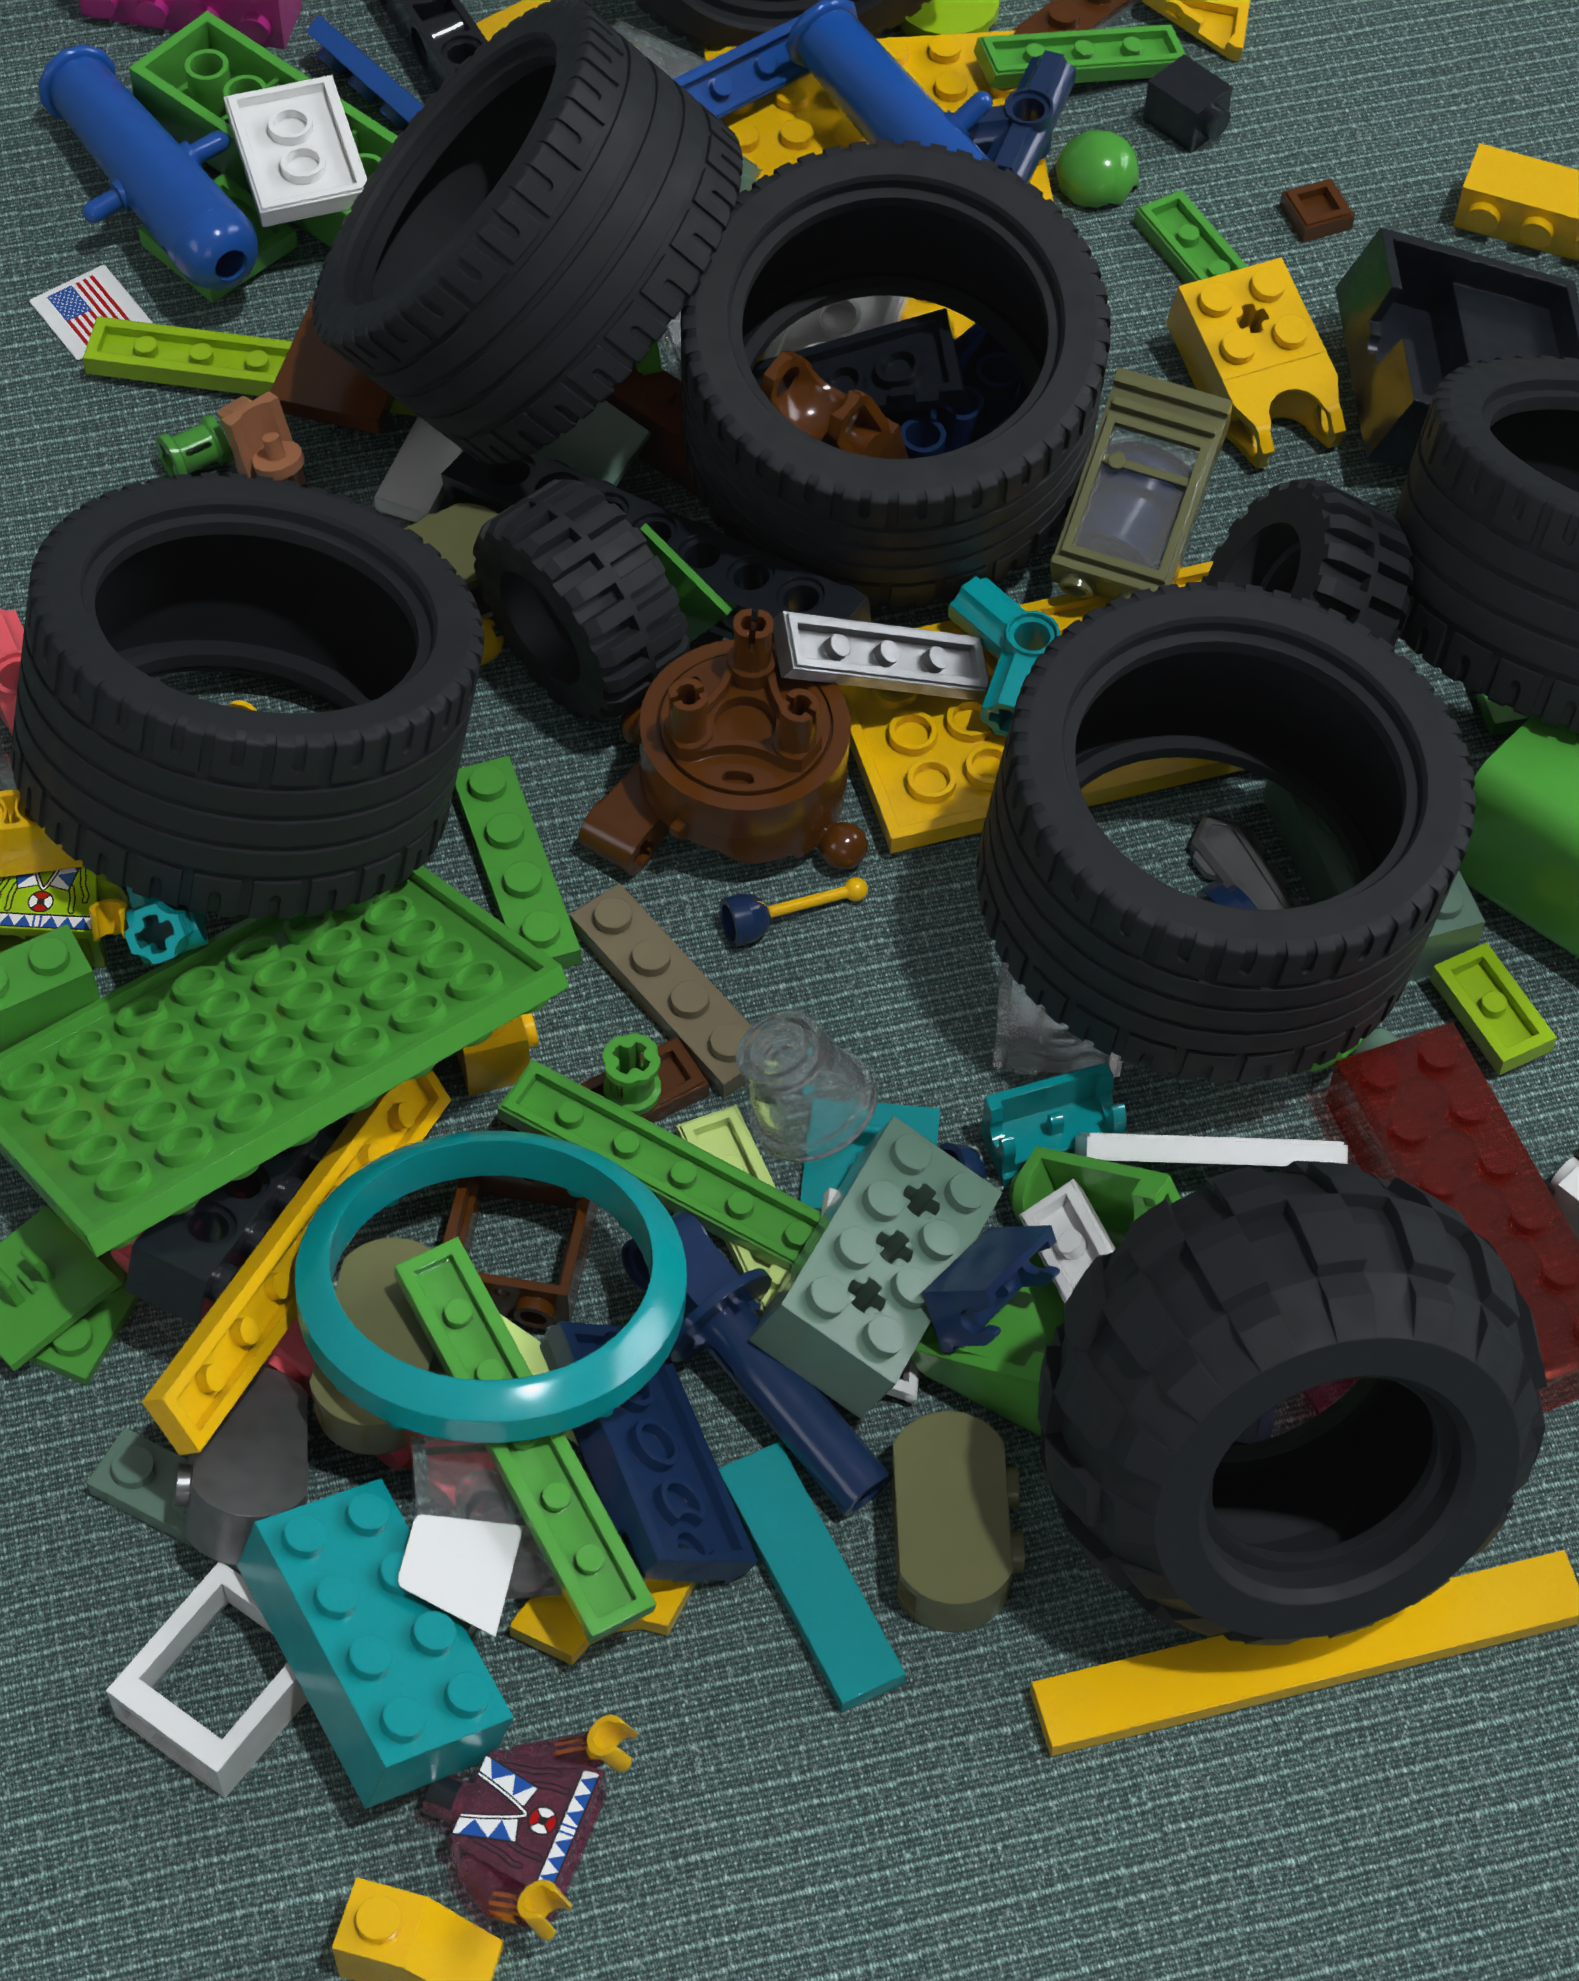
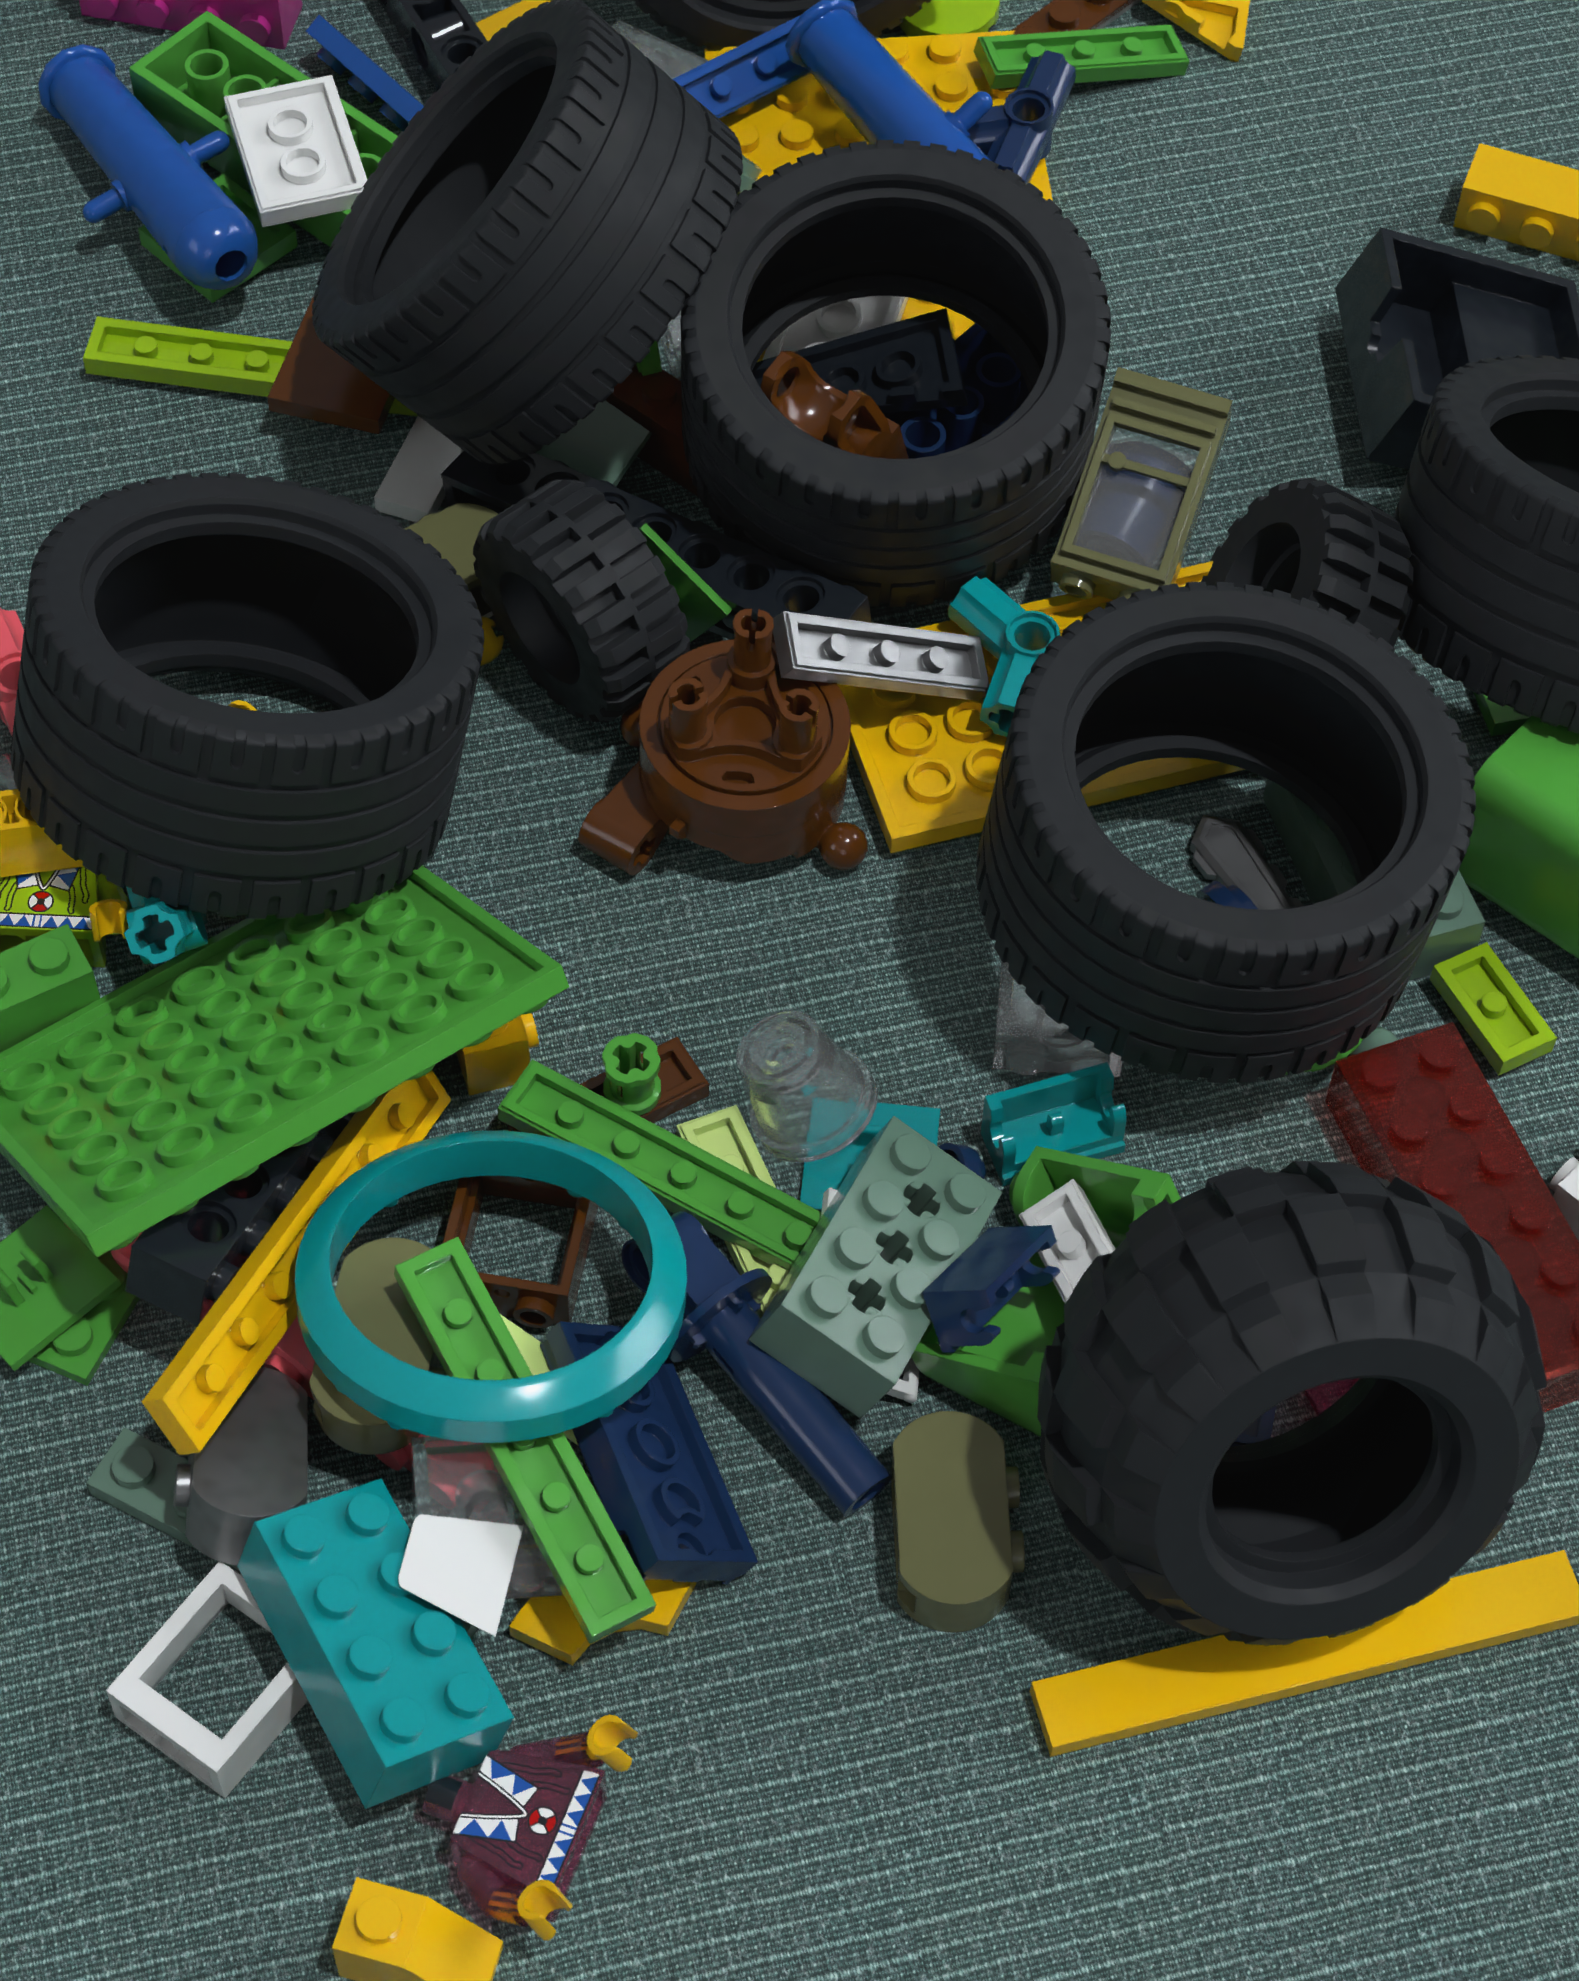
(77, 303): sticker -> none
(208, 434): bright green bush -> none
(262, 439): nougat hips -> none
(514, 859): bright green plate -> none
(664, 983): dark tan plate -> none
(748, 918): hinge -> none
(812, 1578): teal tile -> none
(1097, 169): bright green hair -> none
(1186, 238): bright green tile -> none
(1188, 103): black brick -> none
(1207, 1149): white tile -> none
(1257, 345): yellow brick -> none
(1317, 210): reddish brown tile -> none

